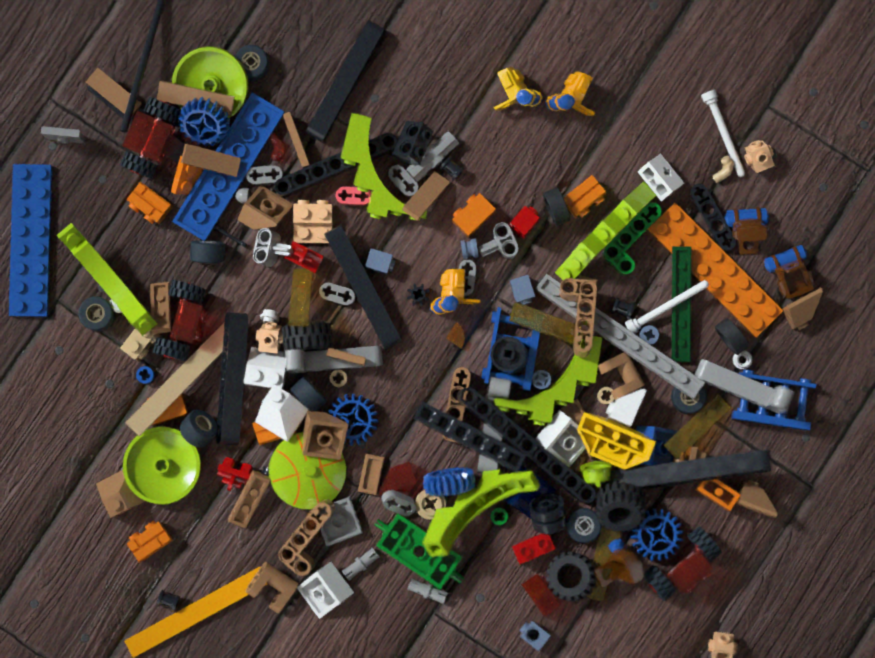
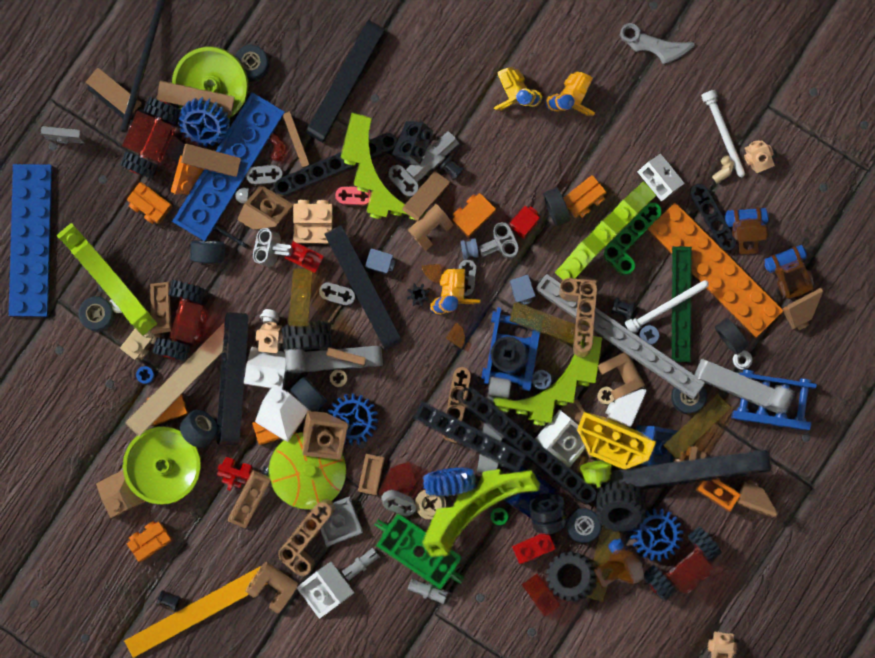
(427, 223): none -> medium nougat connector
(432, 272): none -> clear orange tile
(540, 641): sand blue brick -> none
(663, 49): none -> light grey piece

